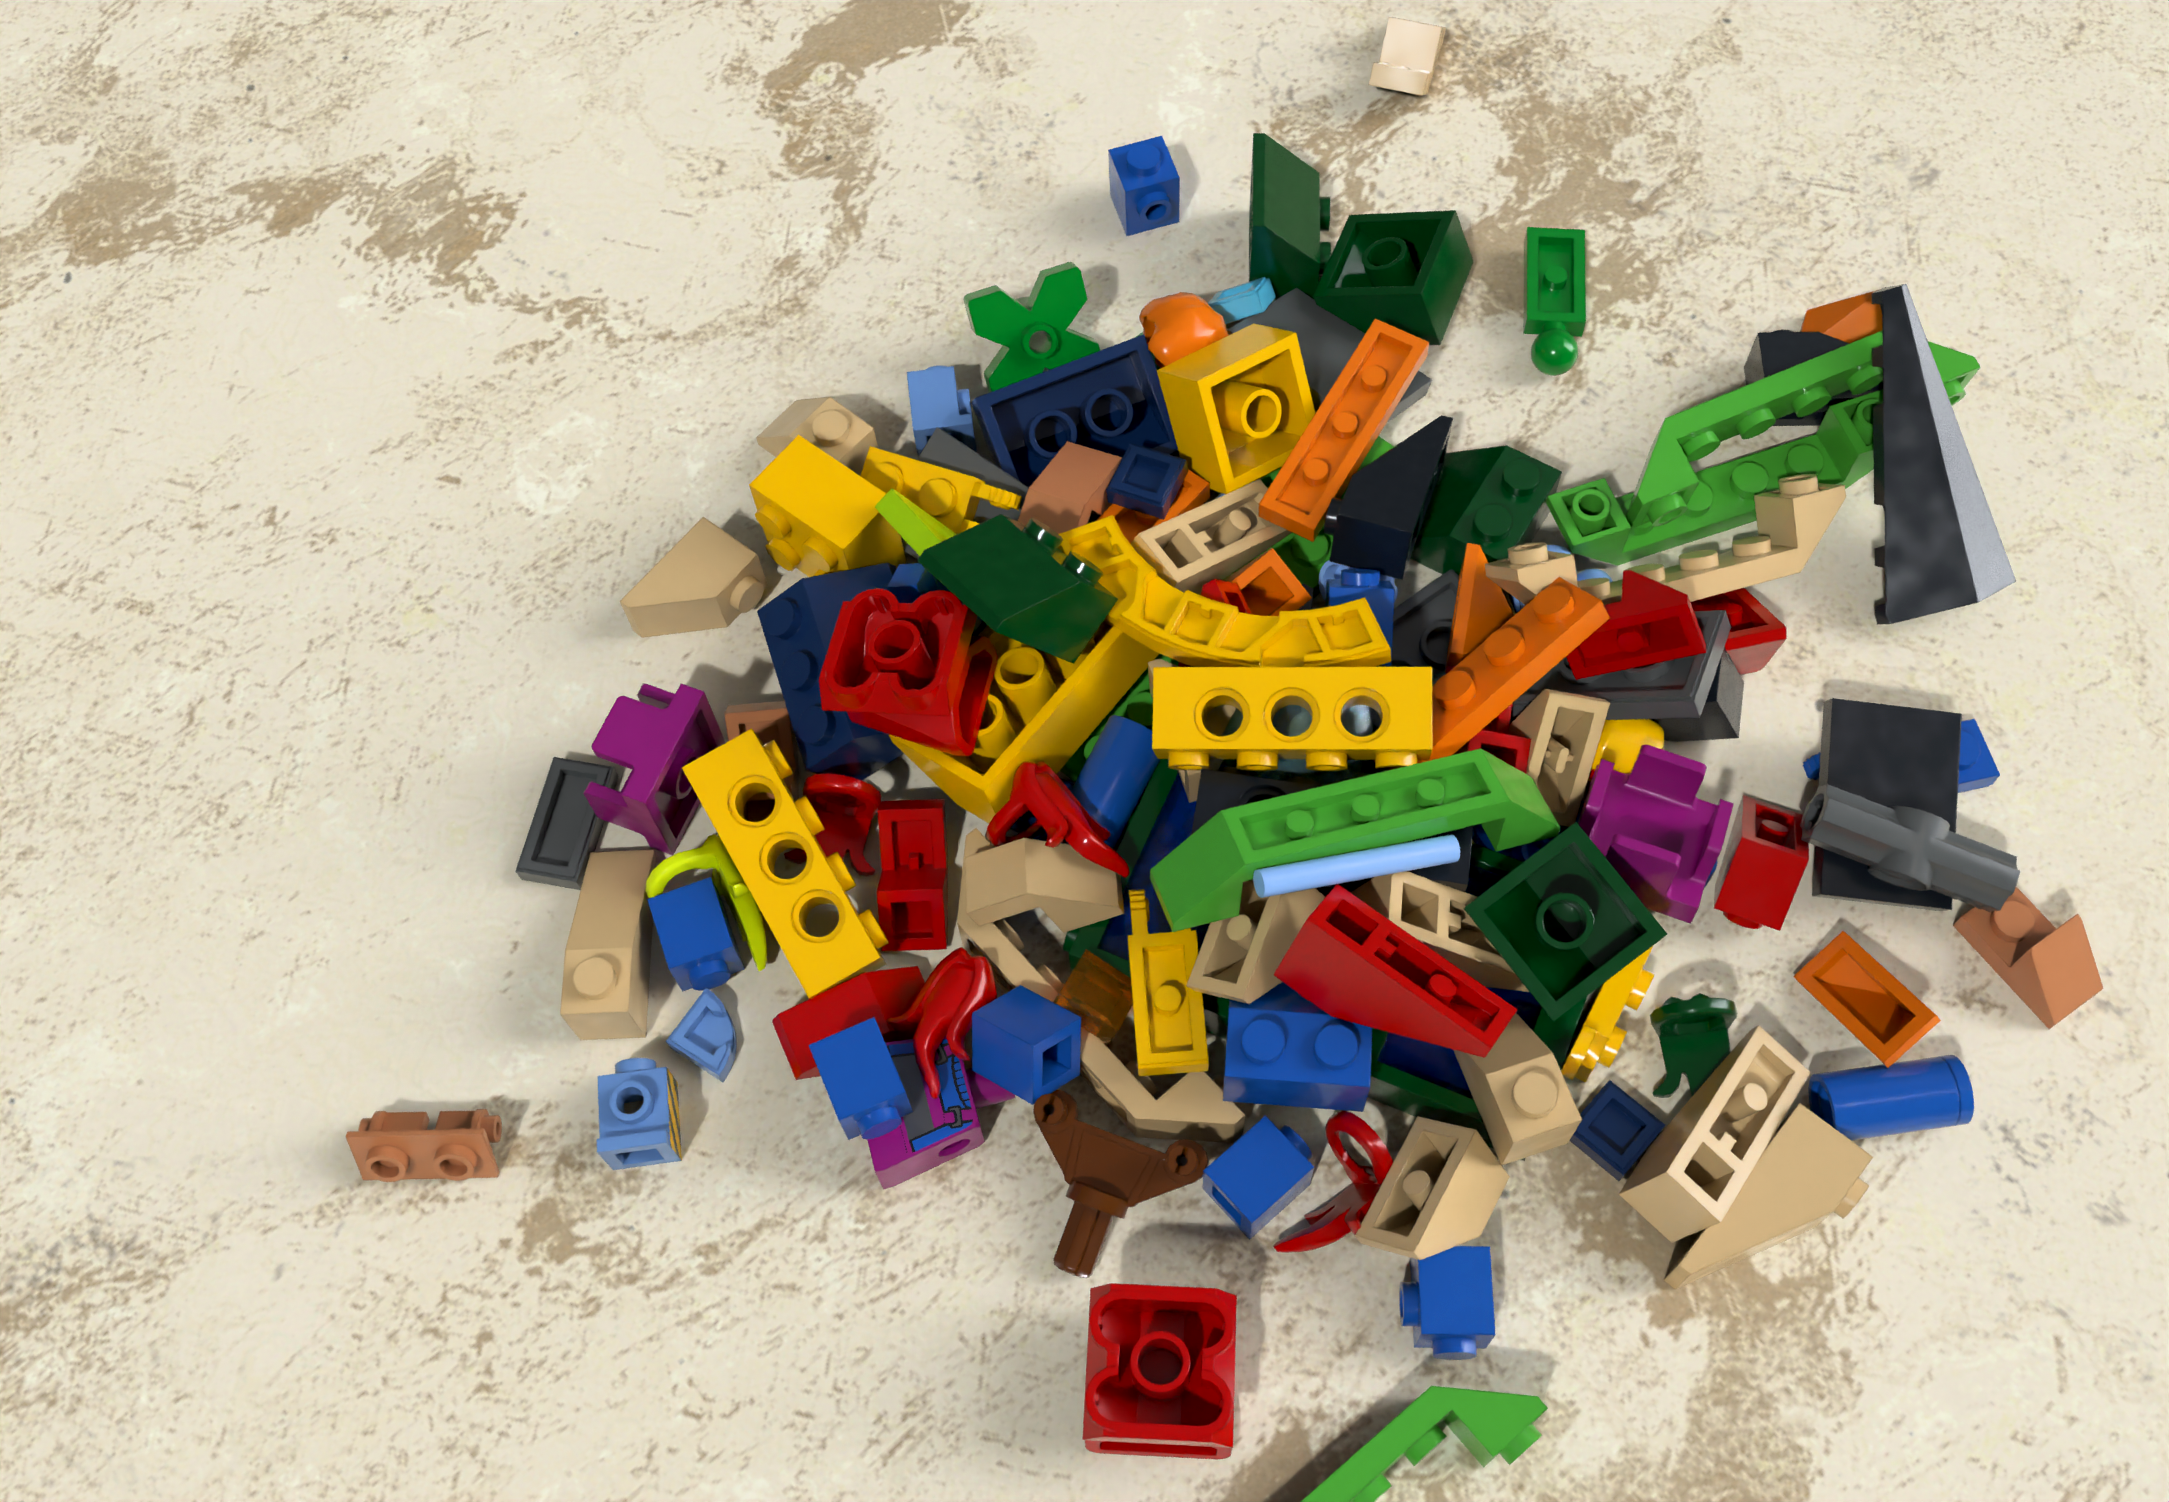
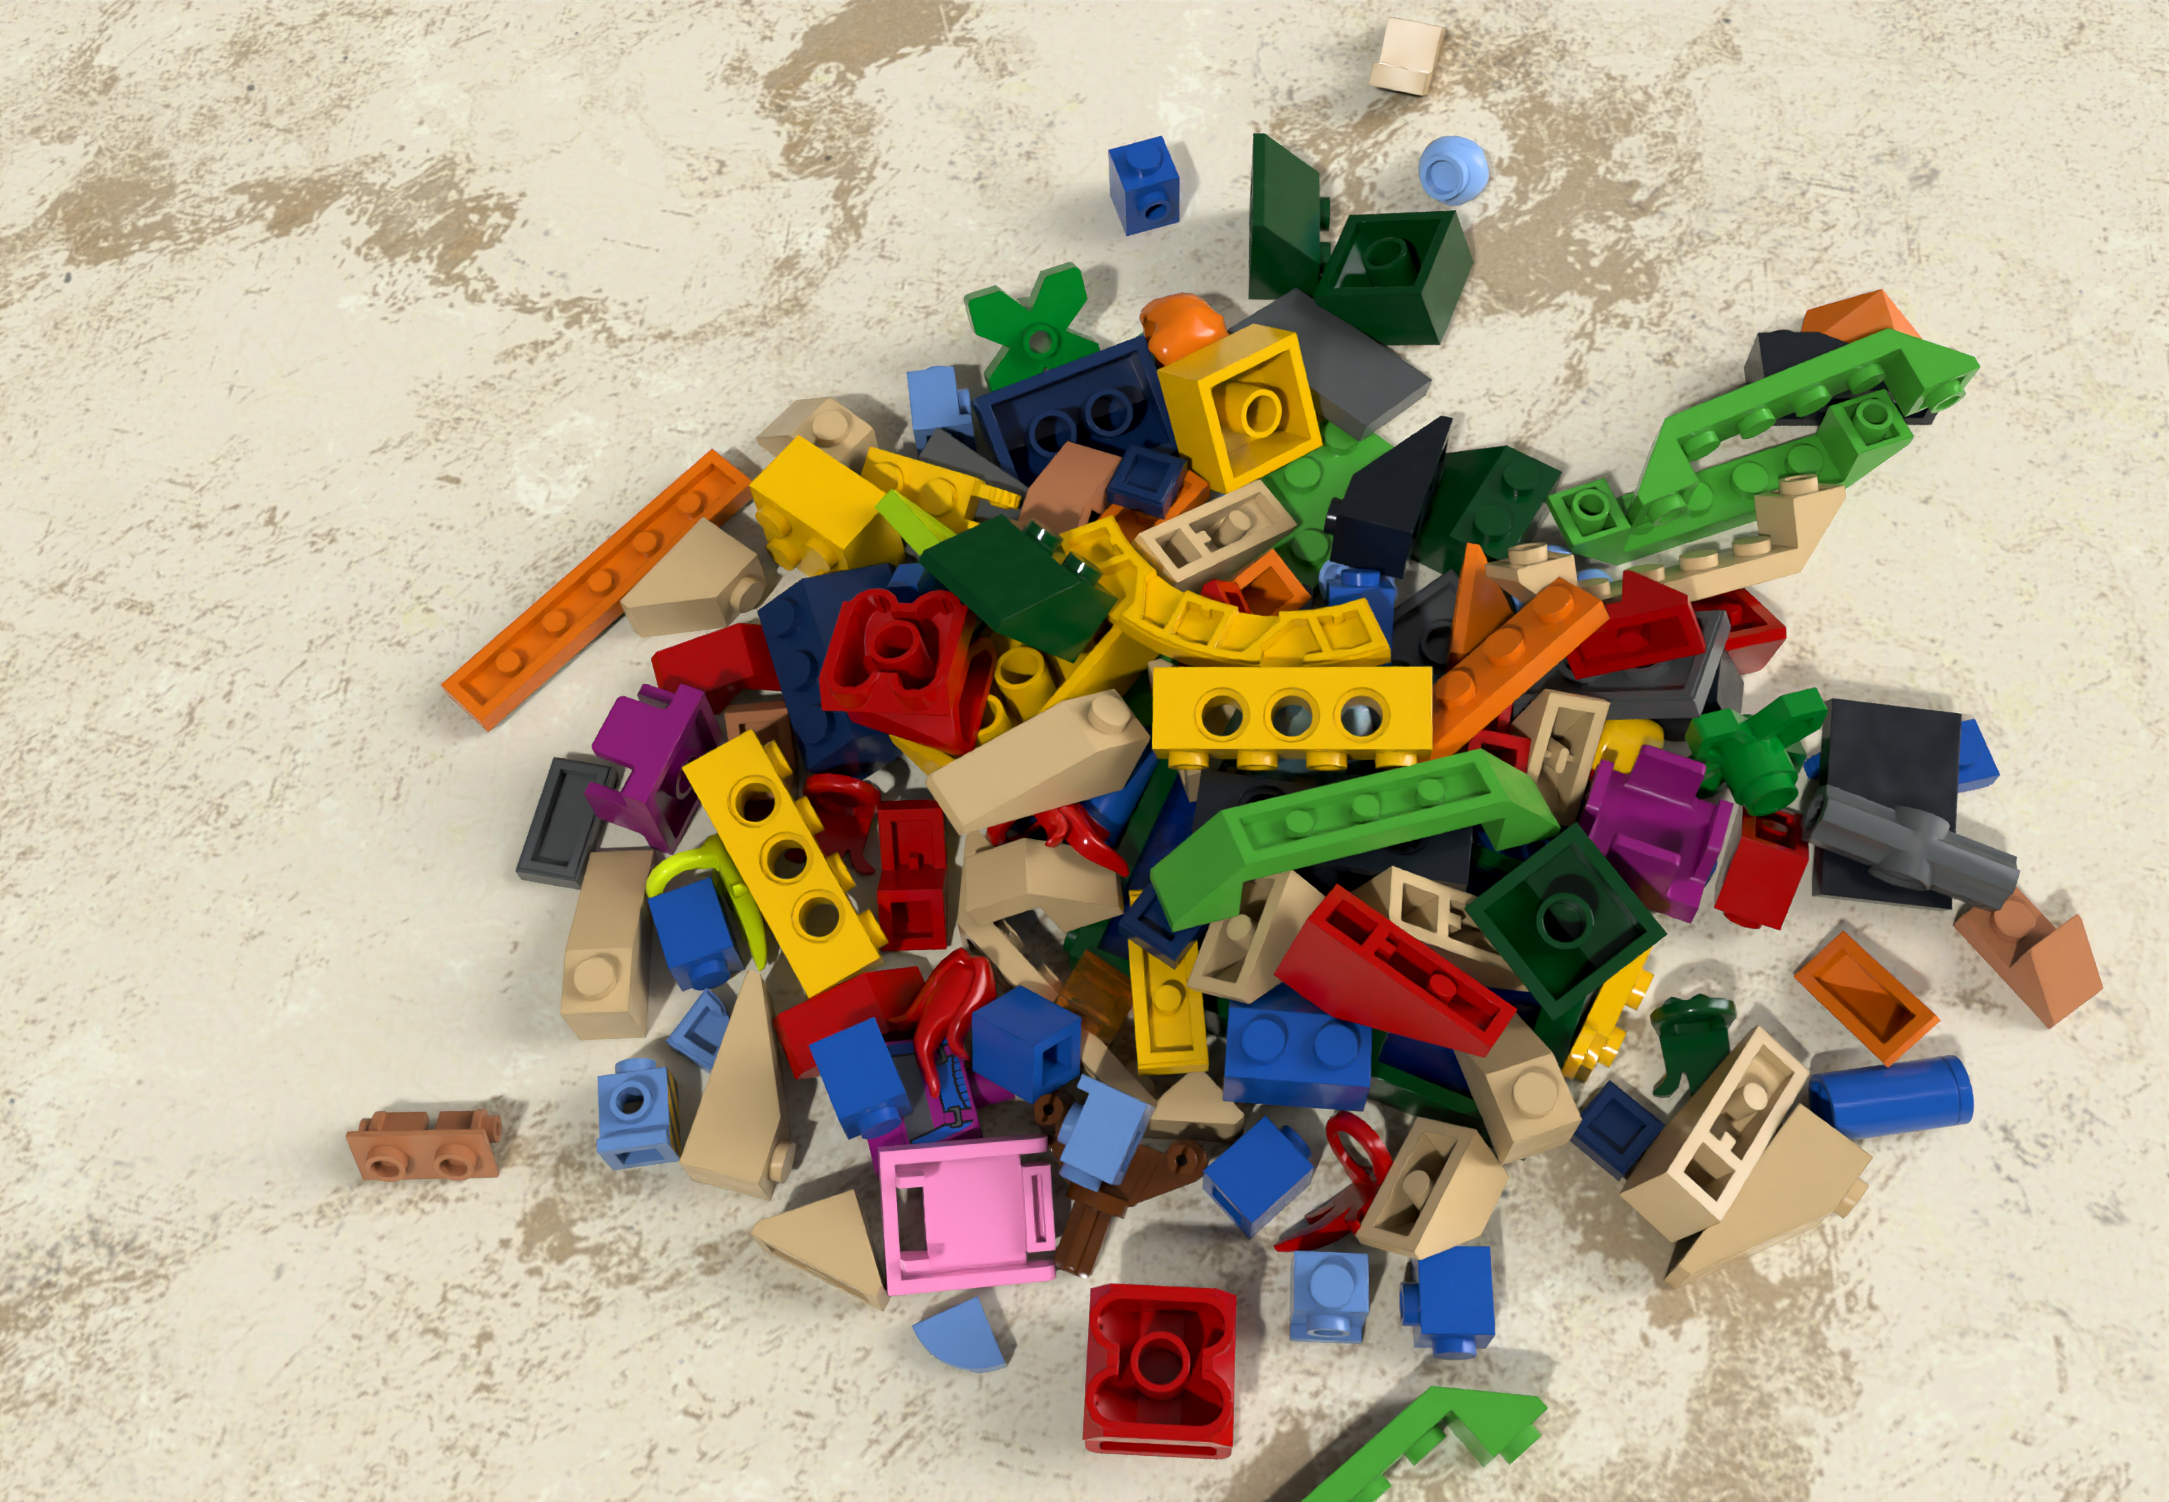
(590, 594): none -> orange plate
(718, 664): none -> red slope
(743, 1116): none -> tan slope
(829, 1243): none -> tan slope
(961, 1338): none -> medium blue tile
(977, 1213): none -> bright pink container
(1043, 764): none -> tan slope
(1102, 1135): none -> medium blue brick
(1149, 929): none -> dark blue tile
(1243, 300): medium azure tile -> none
(1328, 1296): none -> medium blue brick
(1343, 429): orange plate -> none
(1356, 866): light blue bar -> none
(1453, 170): none -> light blue animal
(1554, 296): green plate -> none
(1757, 752): none -> green plant
(1937, 521): black wedge -> none

